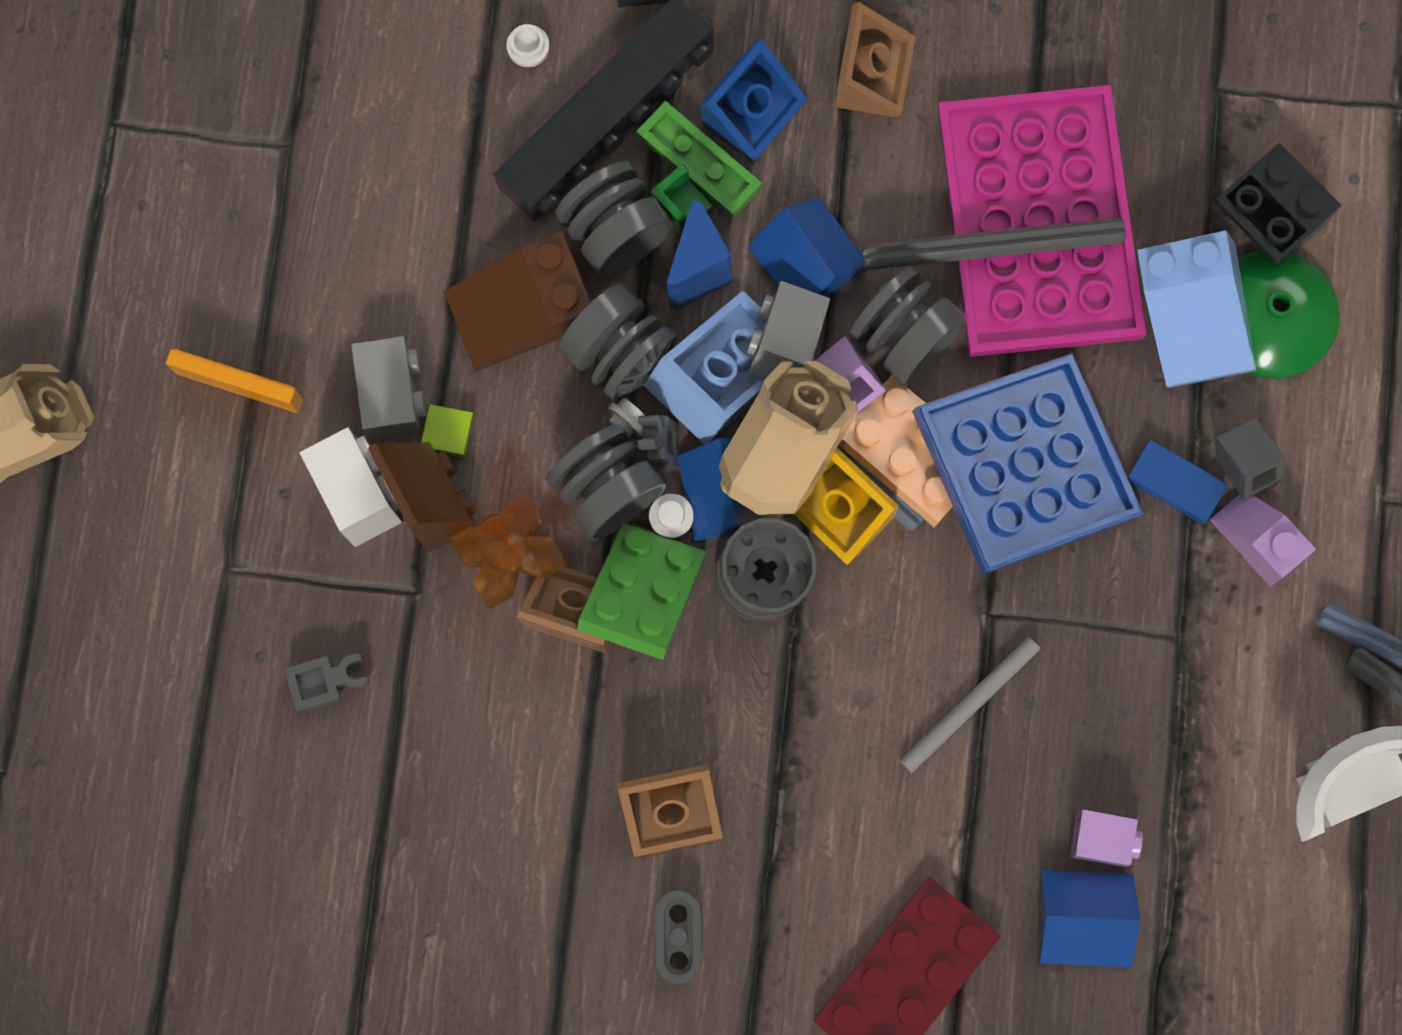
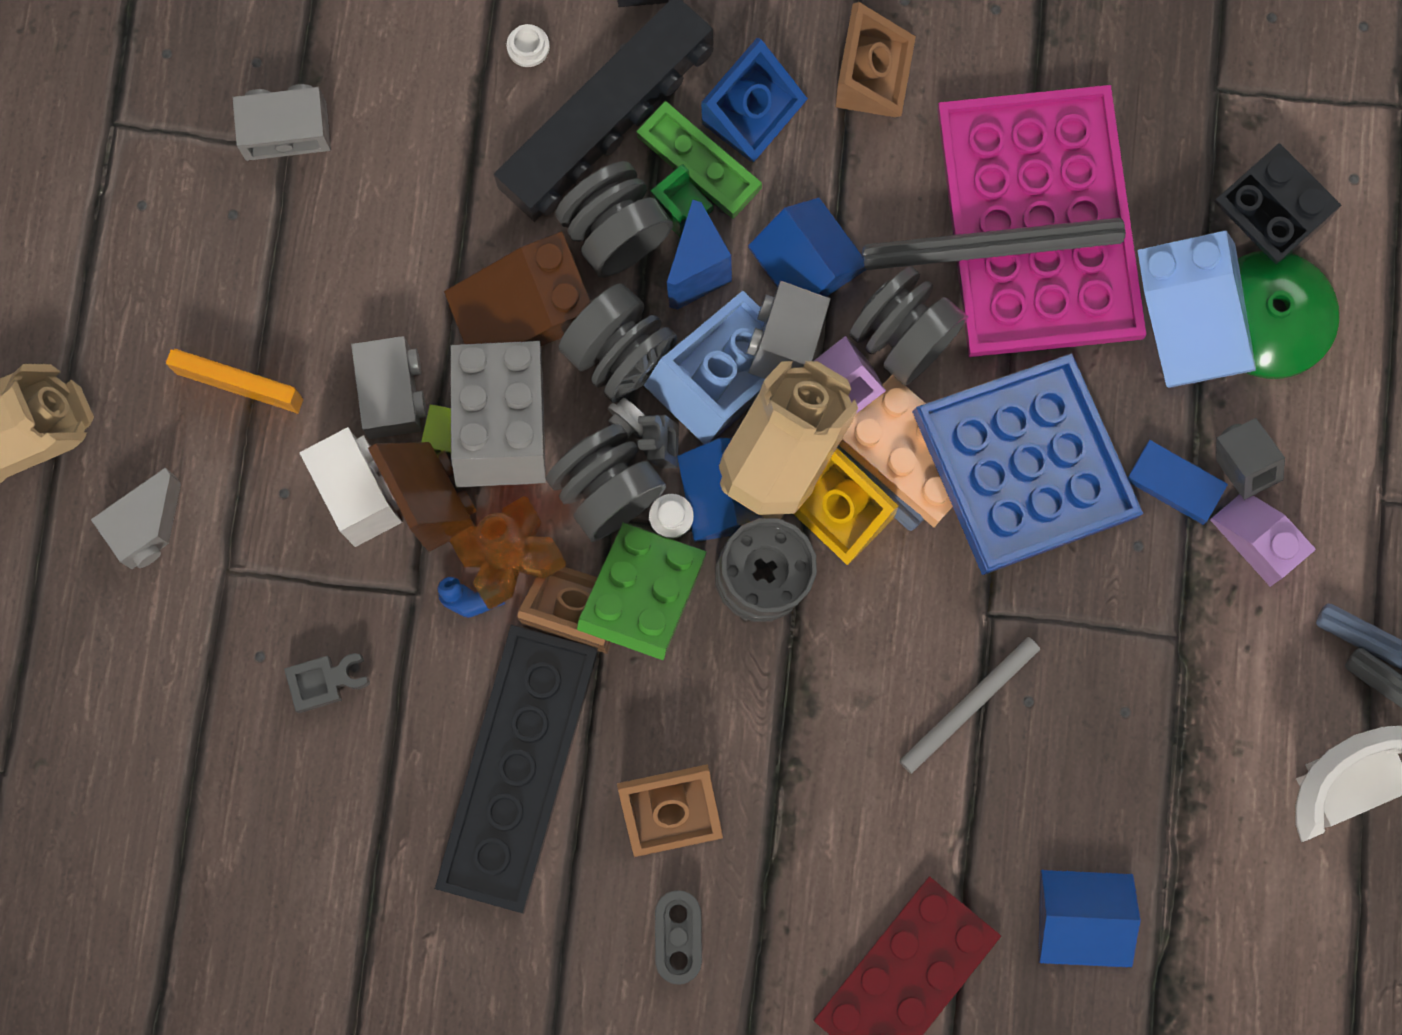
(141, 520): none -> light grey slope
(281, 122): none -> light grey brick
(461, 598): none -> blue arm
(497, 414): none -> light grey brick
(517, 769): none -> black plate
(1105, 838): lavender brick -> none

